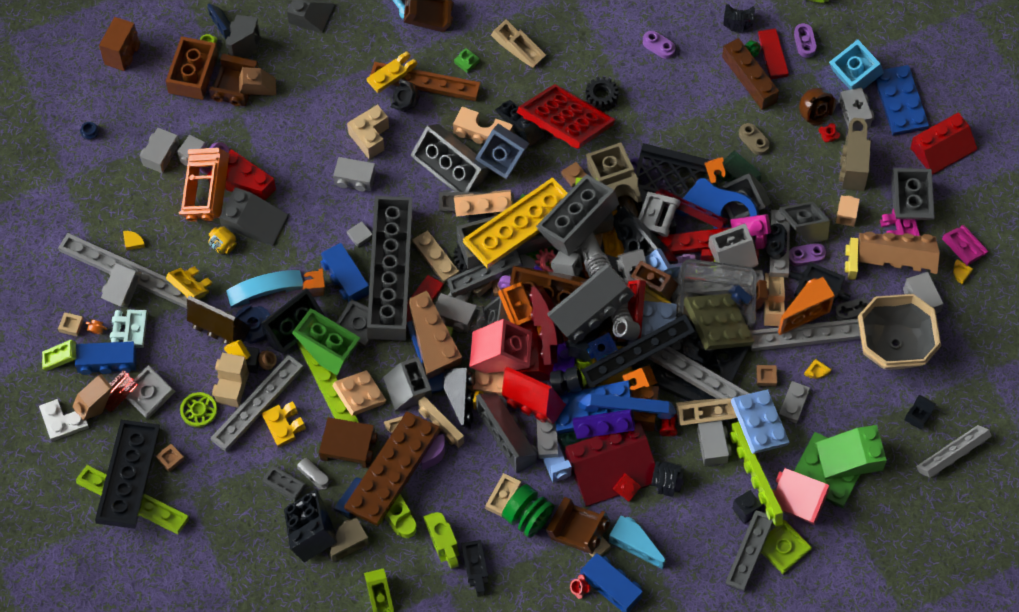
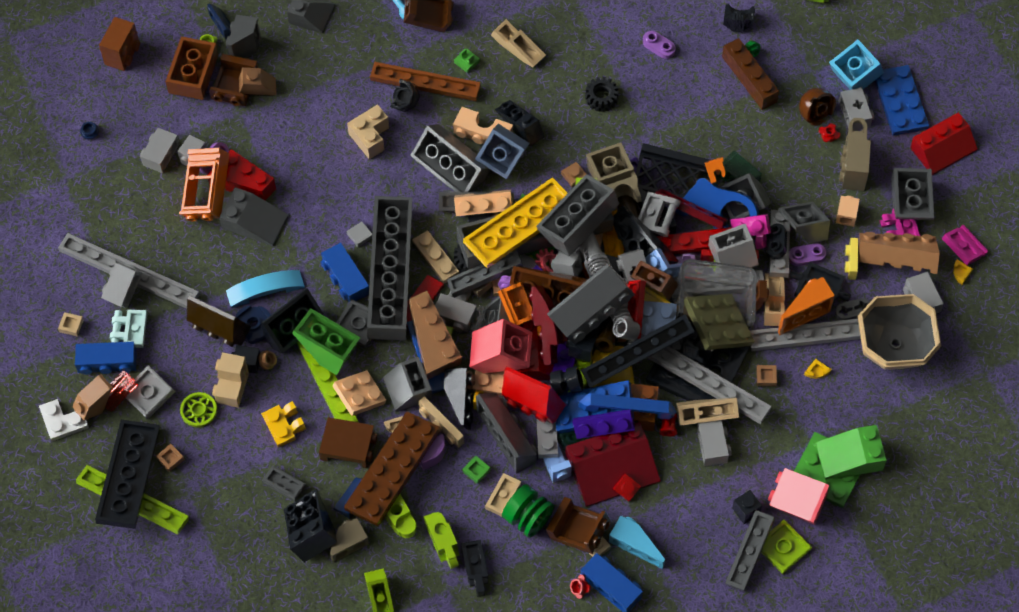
(59, 355): lime plate -> none
(95, 327): orange plate -> none
(132, 240): yellow tile -> none
(187, 283): yellow plate -> none
(222, 240): yellow head -> none
(237, 348): yellow tile -> none
(257, 403): light grey plate -> none
(316, 285): orange hinge -> none
(316, 476): light grey bar -> none
(354, 174): light grey brick -> none
(391, 72): yellow hinge -> none
(476, 469): none -> bright green plate
(566, 116): red plate -> none
(609, 344): clear blue brick -> none
(643, 377): orange hinge -> none
(667, 478): black hair -> none
(739, 295): dark blue plate -> none
(752, 138): dark tan plate -> none
(758, 477): lime plate -> none
(760, 421): light blue plate -> none
(773, 53): red tile -> none
(794, 402): light grey plate -> none
(806, 41): medium lavender plate -> none
(920, 412): black bracket -> none
(954, 451): light grey plate -> none

